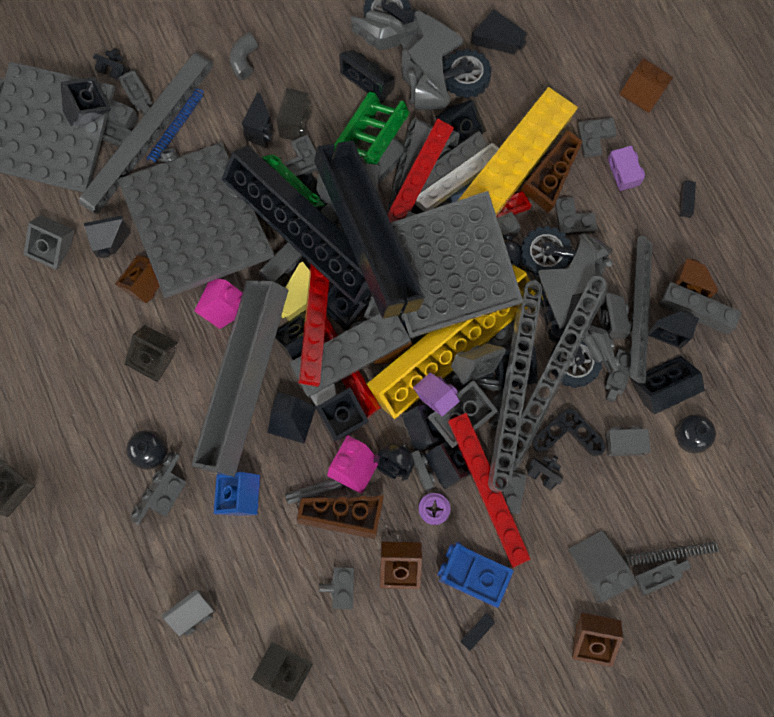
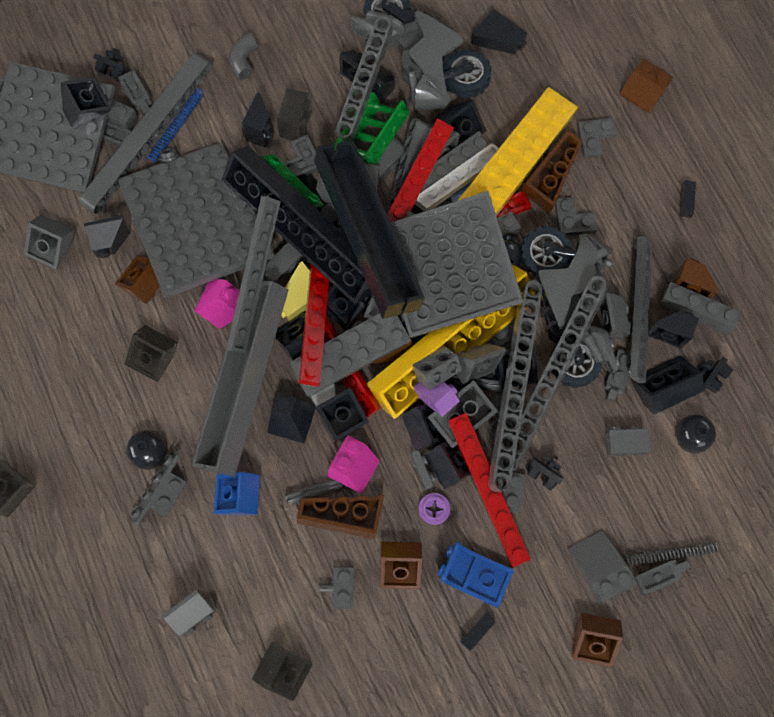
(253, 274): none -> dark grey plate
(365, 70): none -> dark grey beam
(395, 461): black cylinder -> none
(437, 367): none -> dark grey brick
(566, 427): black beam -> none
(626, 168): medium lavender brick -> none
(720, 368): none -> black hips

